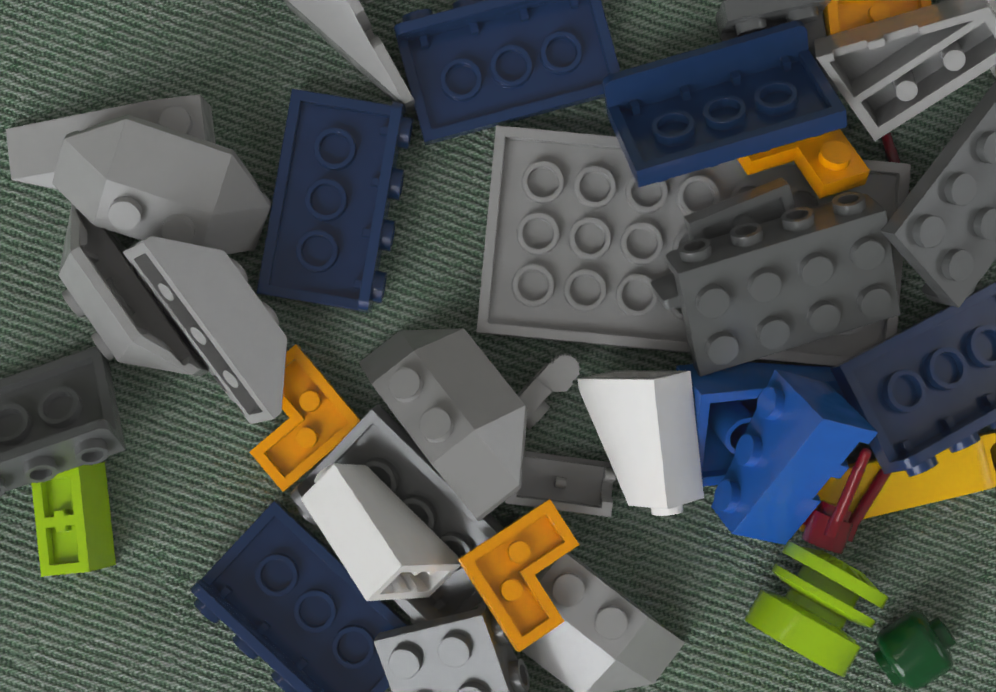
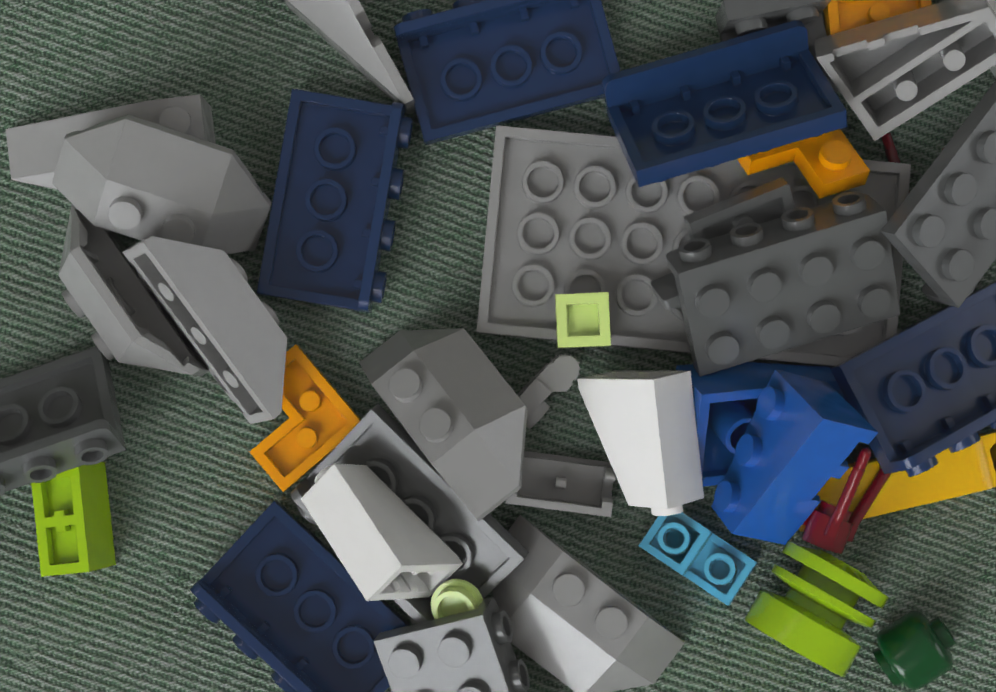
(454, 597): none -> yellowish green plate
(506, 569): light orange plate -> none
(582, 320): none -> yellowish green plate
(699, 555): none -> medium azure slope

